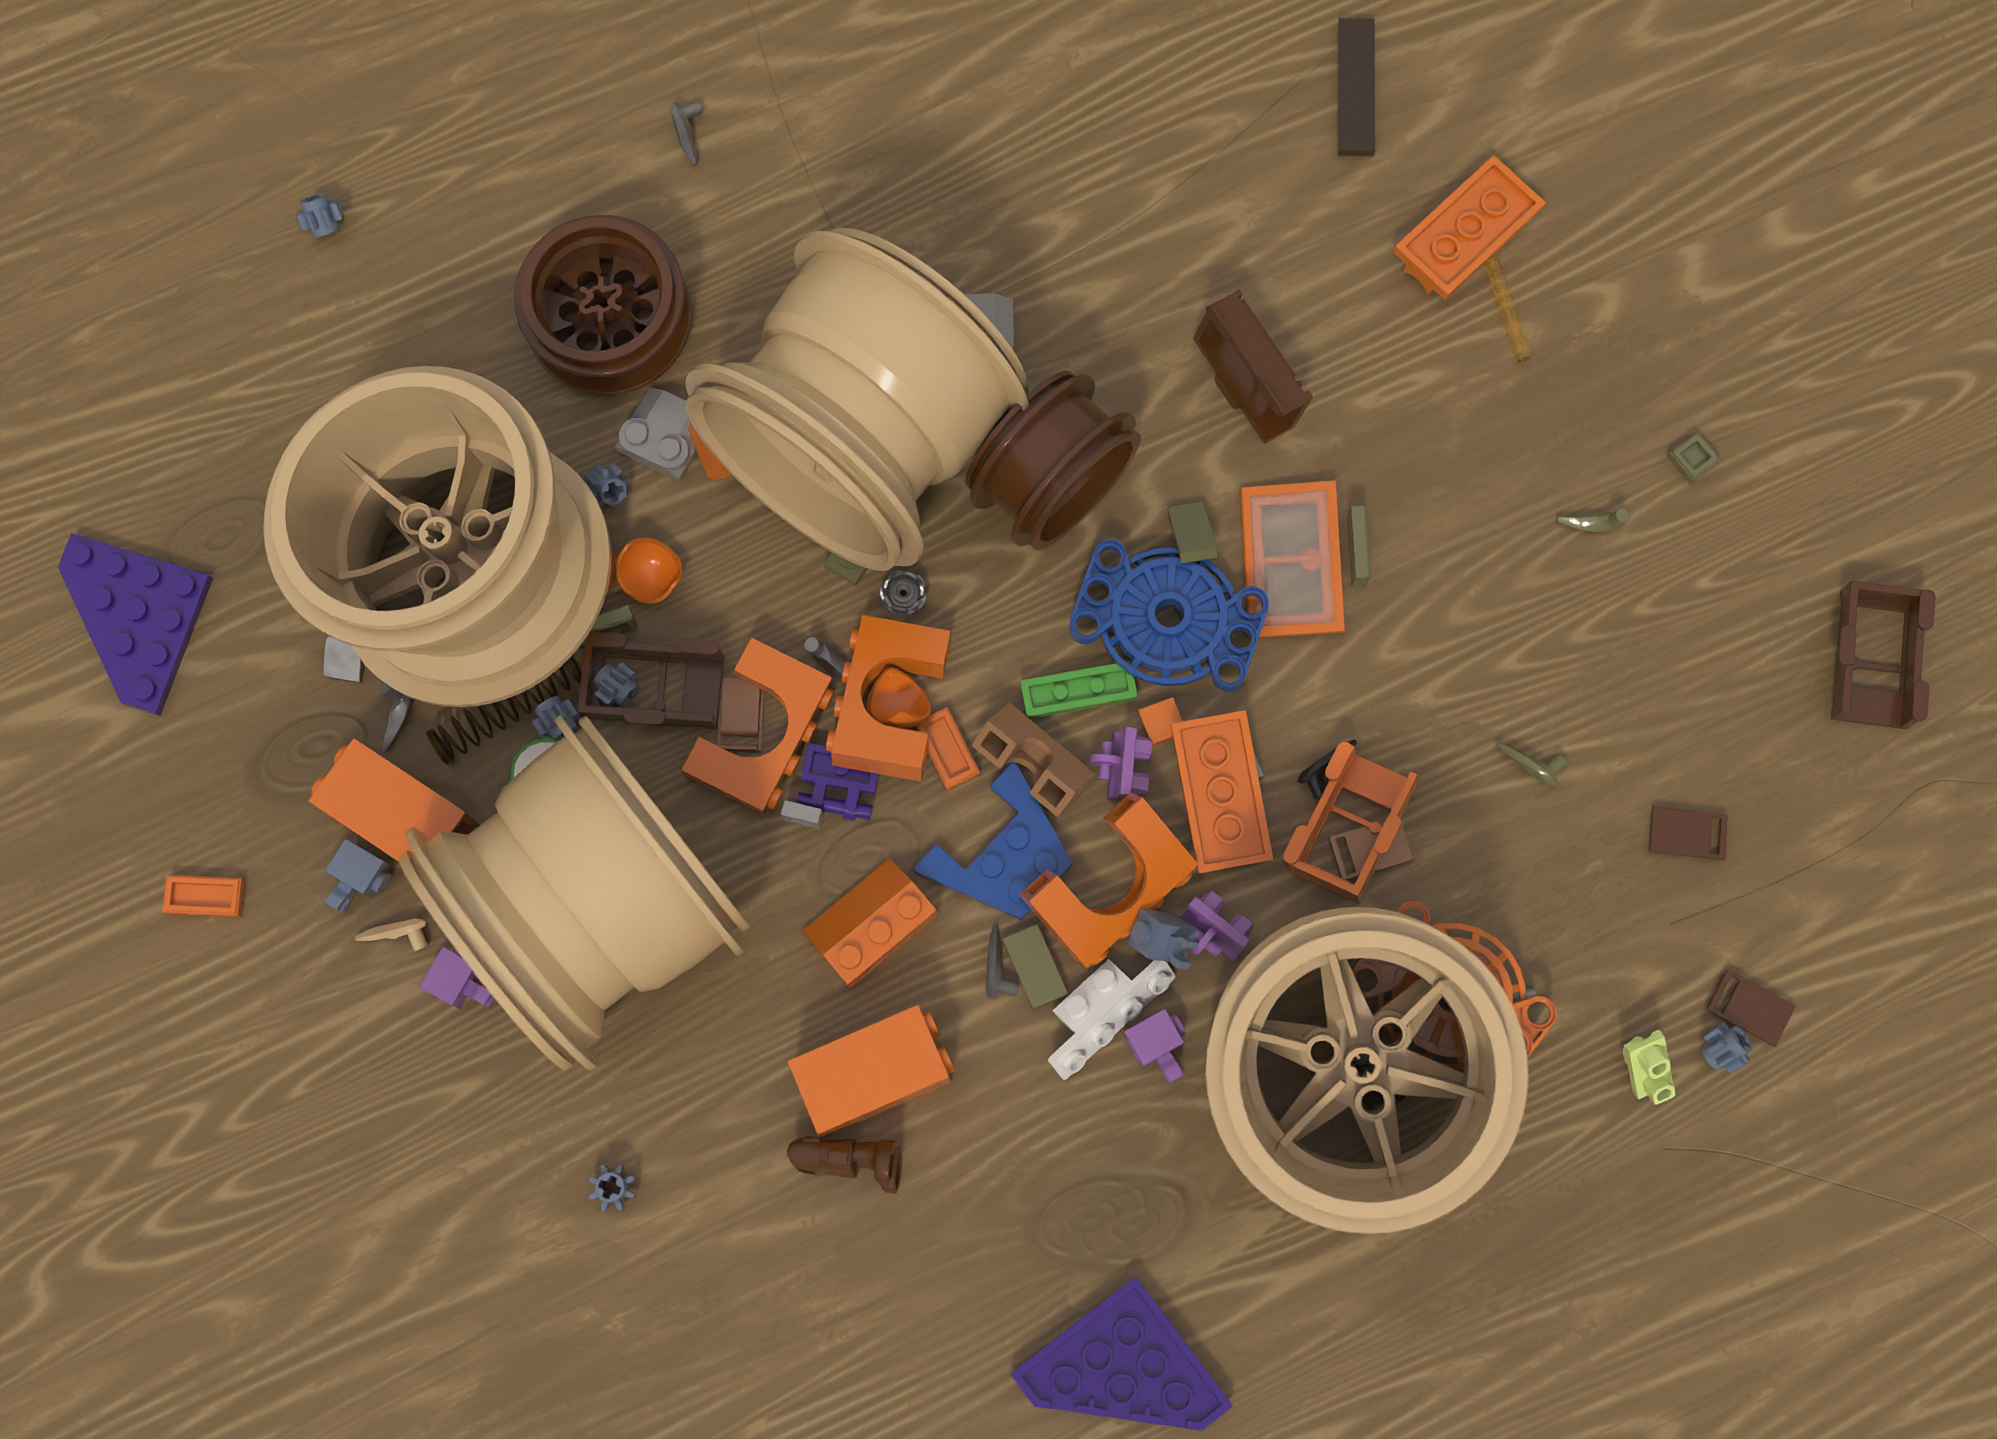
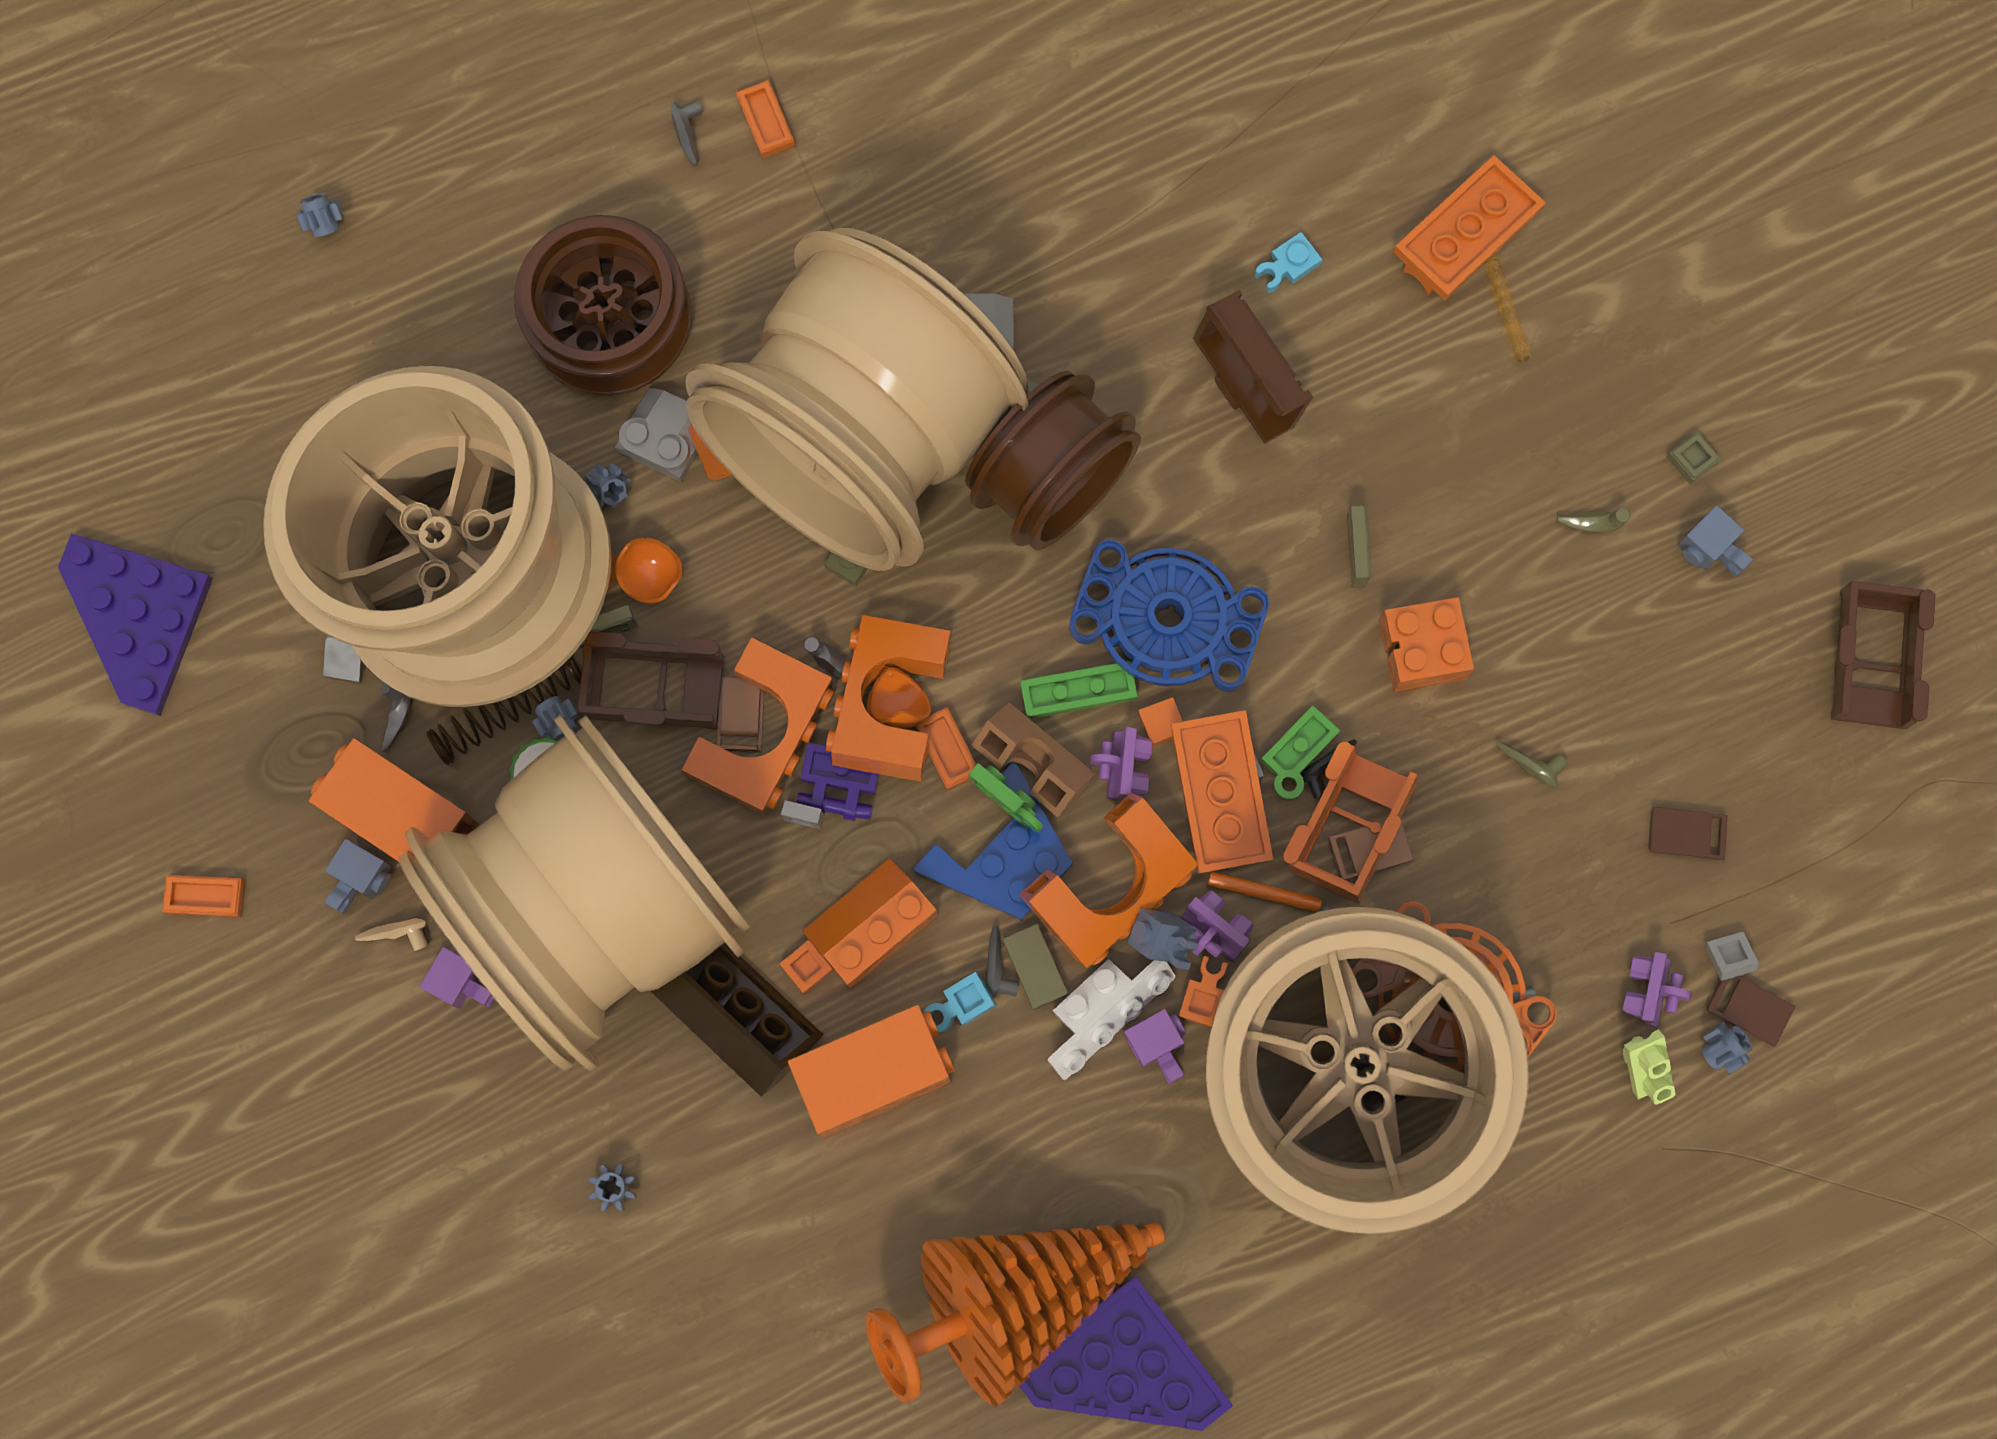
(616, 685): sand blue gear -> none
(740, 1017): none -> dark brown slope
(765, 119): none -> orange tile
(806, 967): none -> orange tile
(845, 1158): reddish brown piece -> none
(903, 581): flat silver plate -> none
(966, 1001): none -> medium azure plate
(1006, 1302): none -> orange plant
(1016, 804): none -> bright green hinge
(1192, 532): olive tile -> none
(1202, 997): none -> orange plate
(1264, 891): none -> orange bar
(1291, 260): none -> medium azure plate
(1294, 557): clear door -> none
(1298, 749): none -> bright green hinge
(1356, 87): dark brown tile -> none
(1430, 644): none -> orange piece
(1649, 1006): none -> medium lavender hips
(1714, 540): none -> sand blue brick
(1732, 956): none -> light grey tile

